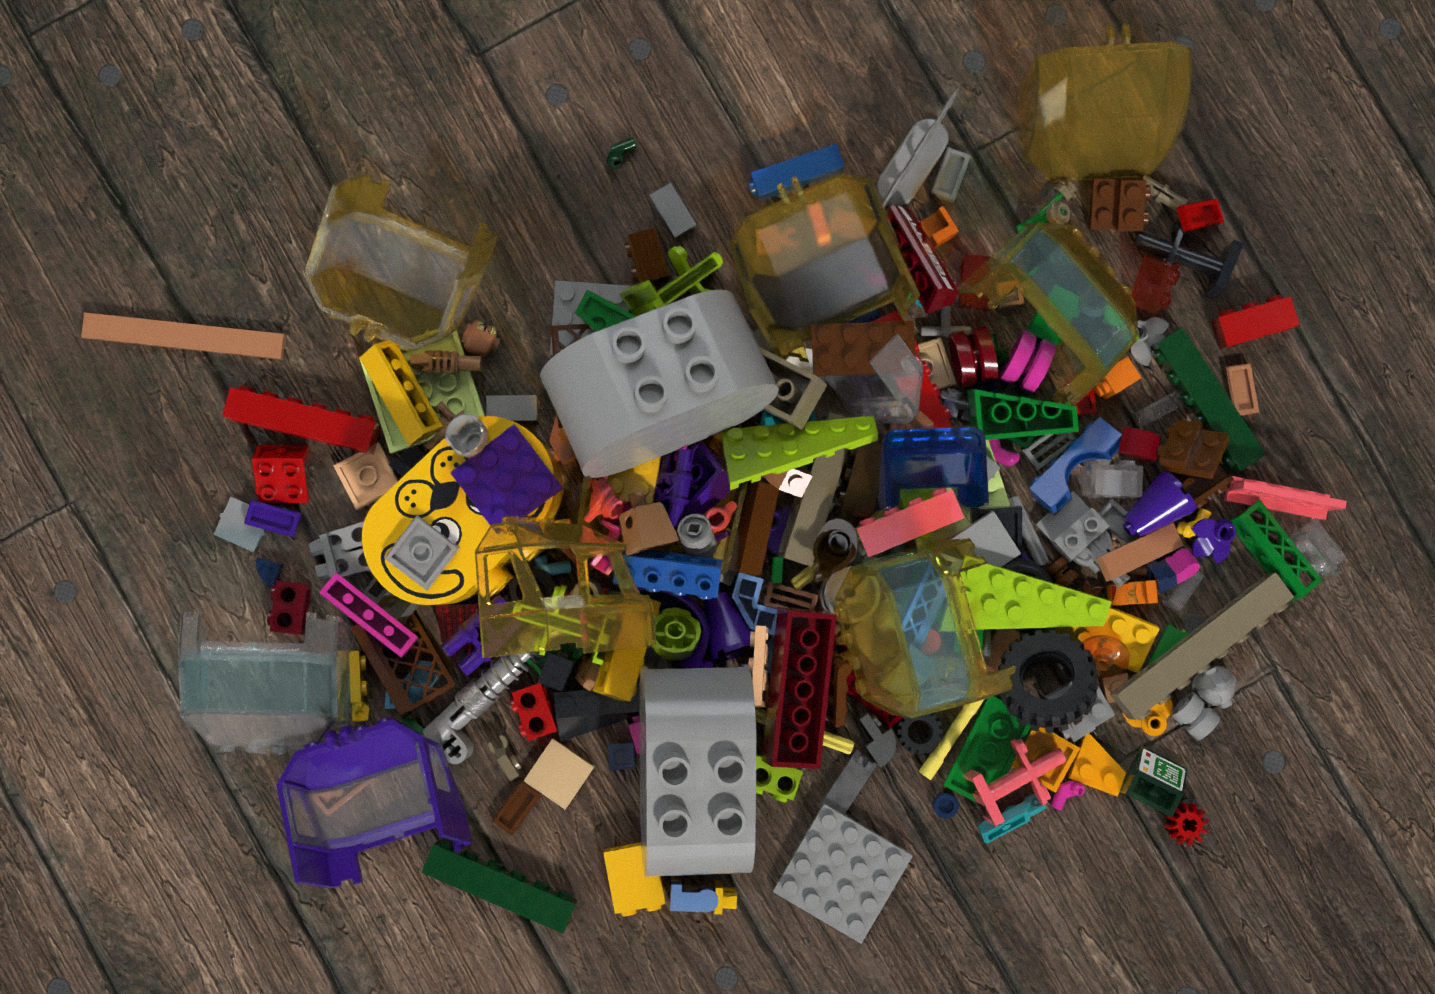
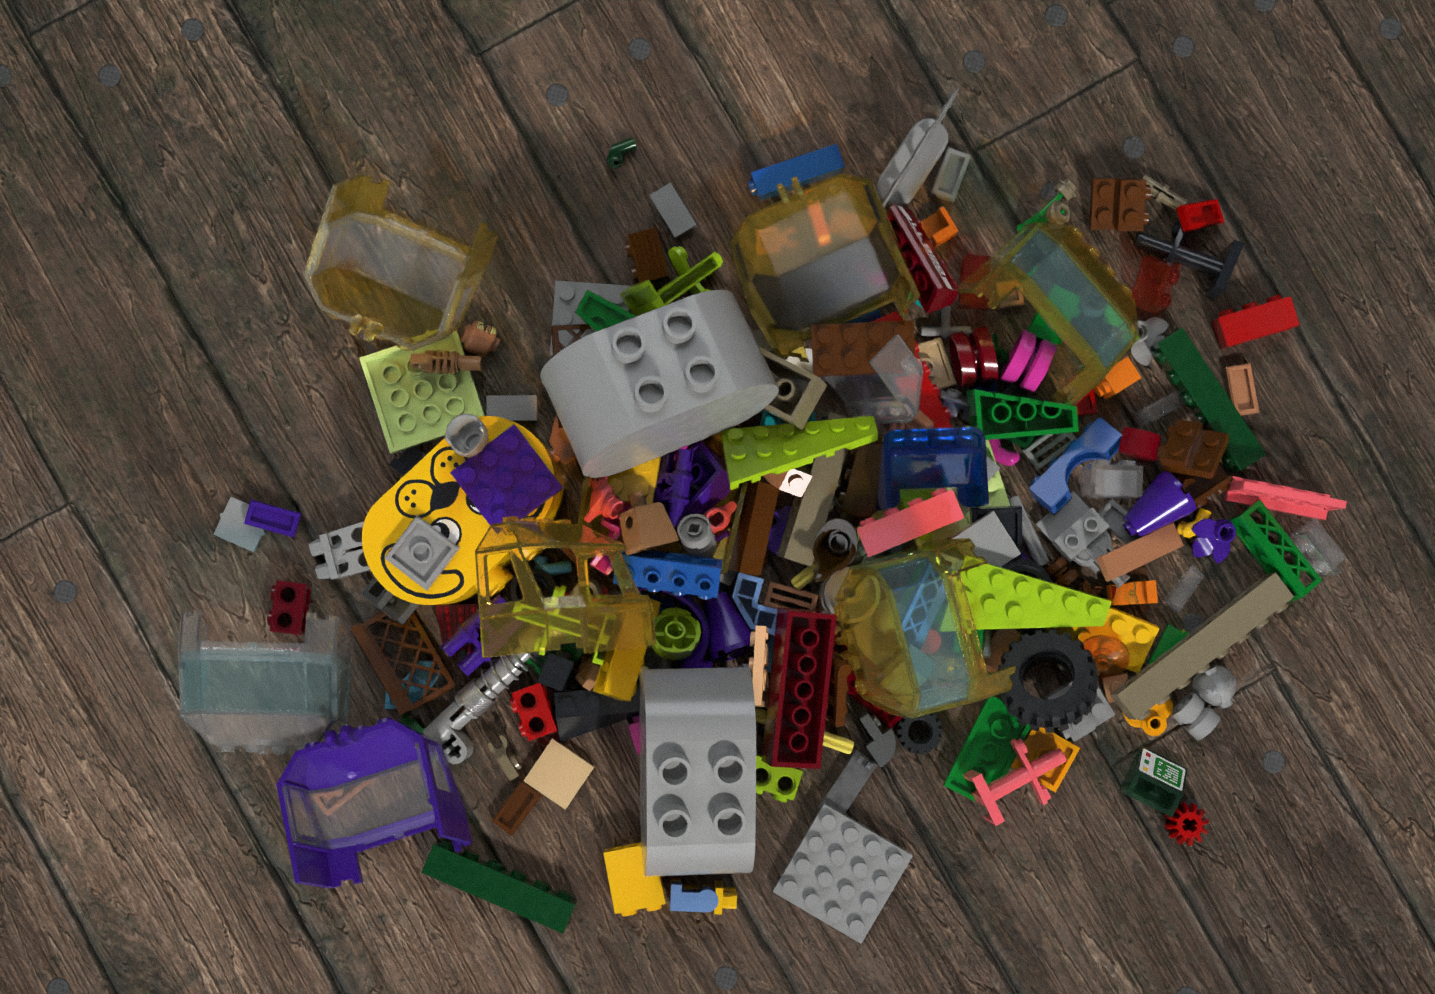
(183, 336): nougat tile -> none
(268, 571): dark blue tile -> none
(281, 473): red bracket -> none
(302, 420): red brick -> none
(358, 687): yellow hinge -> none
(366, 476): light nougat tile -> none
(368, 615): dark pink brick -> none
(401, 392): yellow brick -> none
(445, 420): medium nougat hose -> none
(621, 756): dark blue plate -> none
(777, 568): green tile -> none
(937, 757): light yellow piece -> none
(945, 805): dark blue tile -> none
(1014, 817): teal hinge -> none
(1066, 790): dark pink arm -> none
(1096, 767): light orange wing -> none
(1104, 108): clear yellow windscreen -> none
(1173, 570): leg -> none

